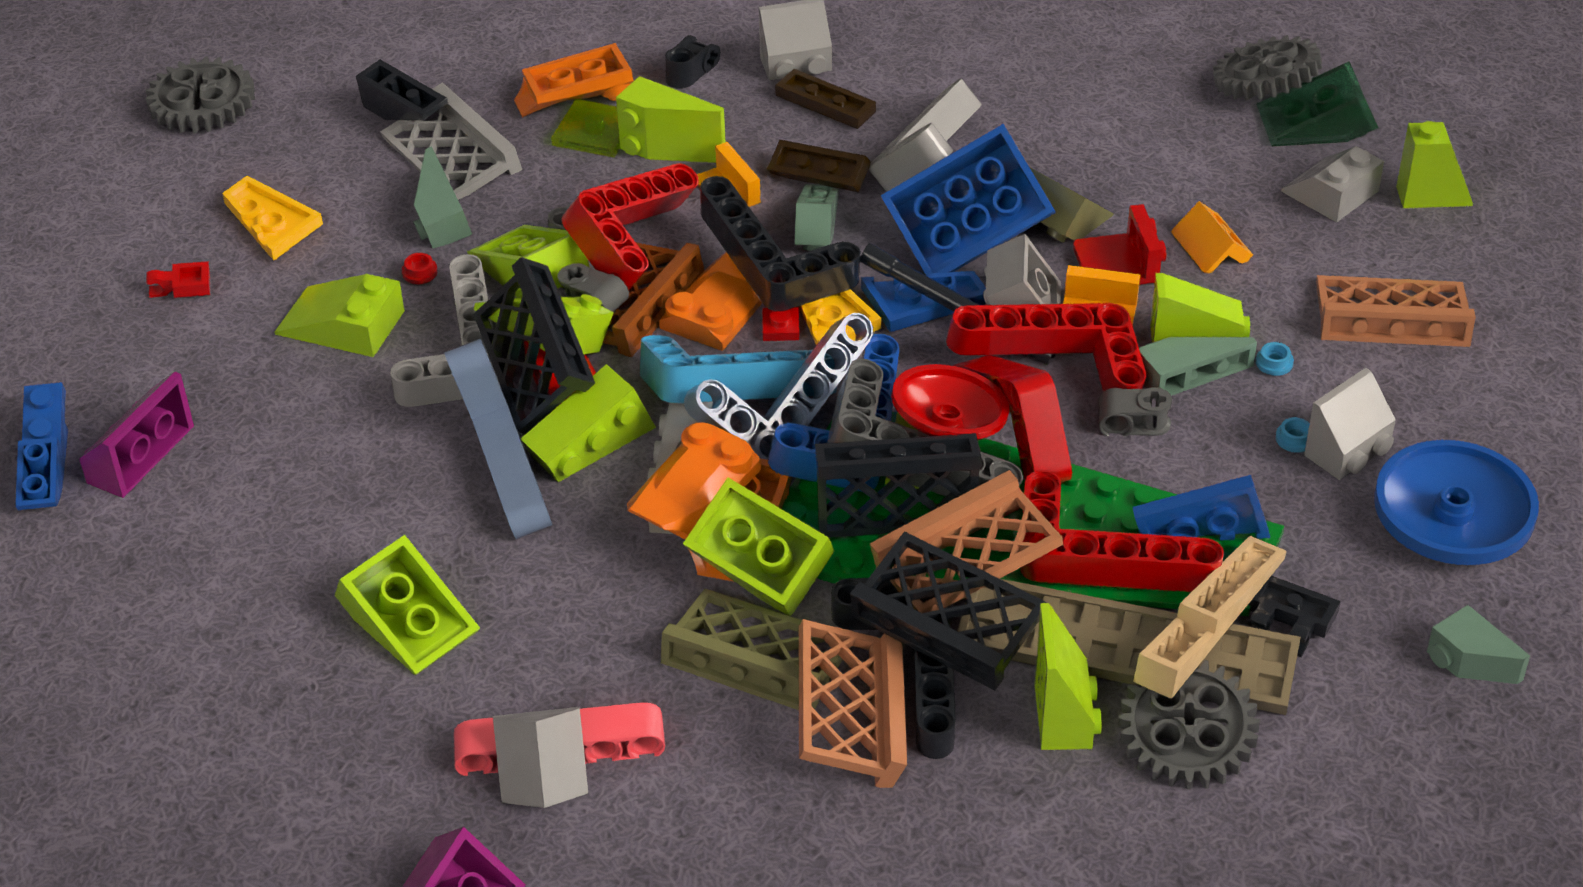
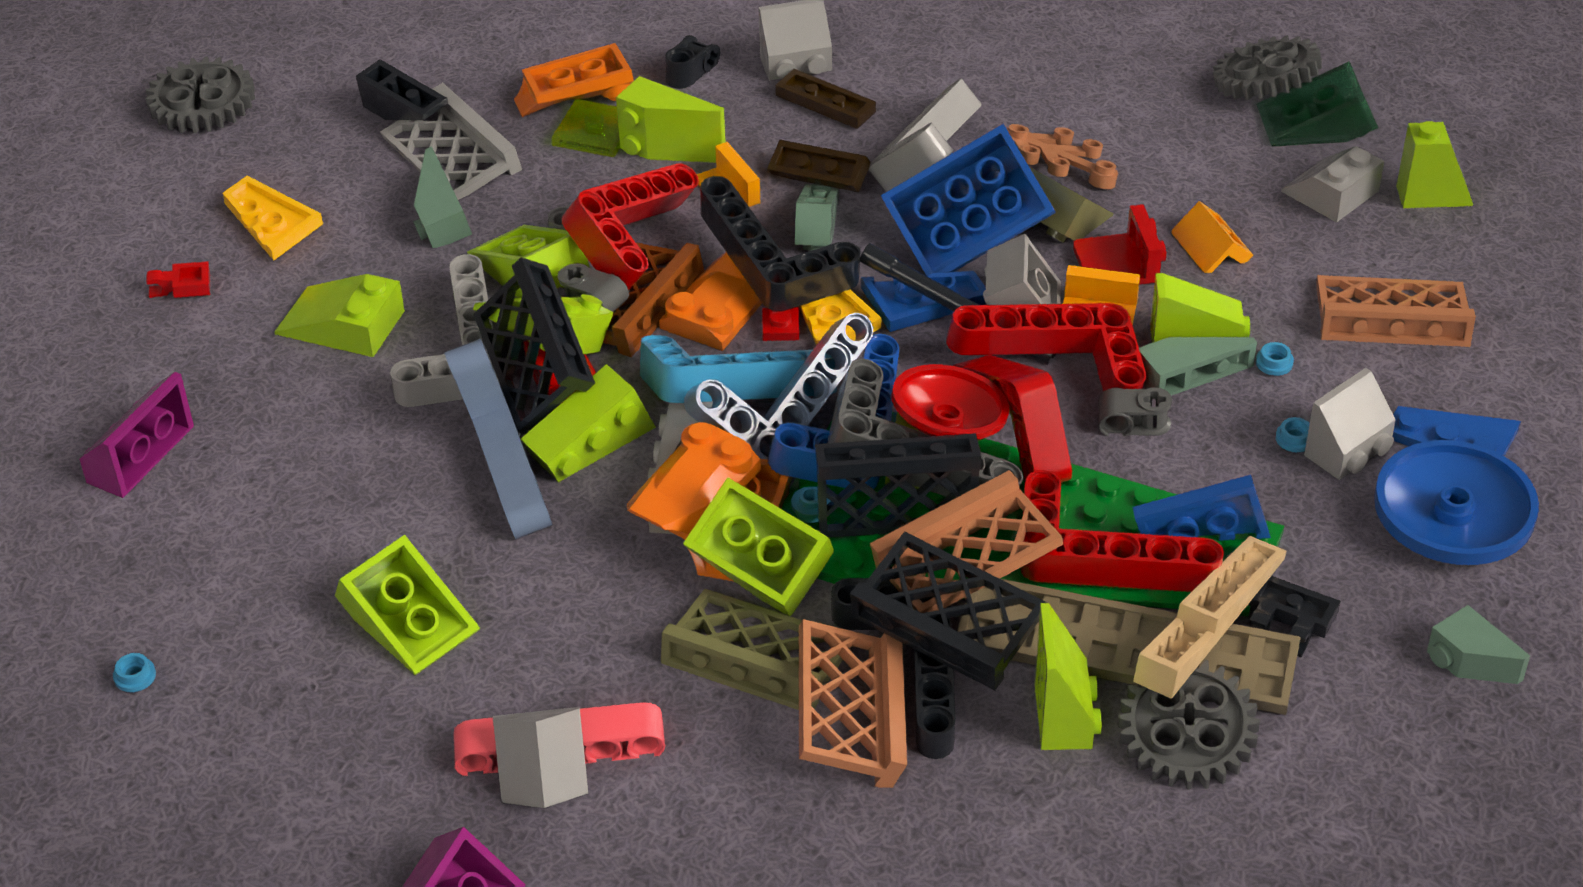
(42, 447): blue slope -> none
(132, 664): none -> dark azure plate
(419, 268): red plate -> none
(805, 504): none -> dark azure plate
(1060, 154): none -> nougat plant
(1424, 425): none -> blue wing

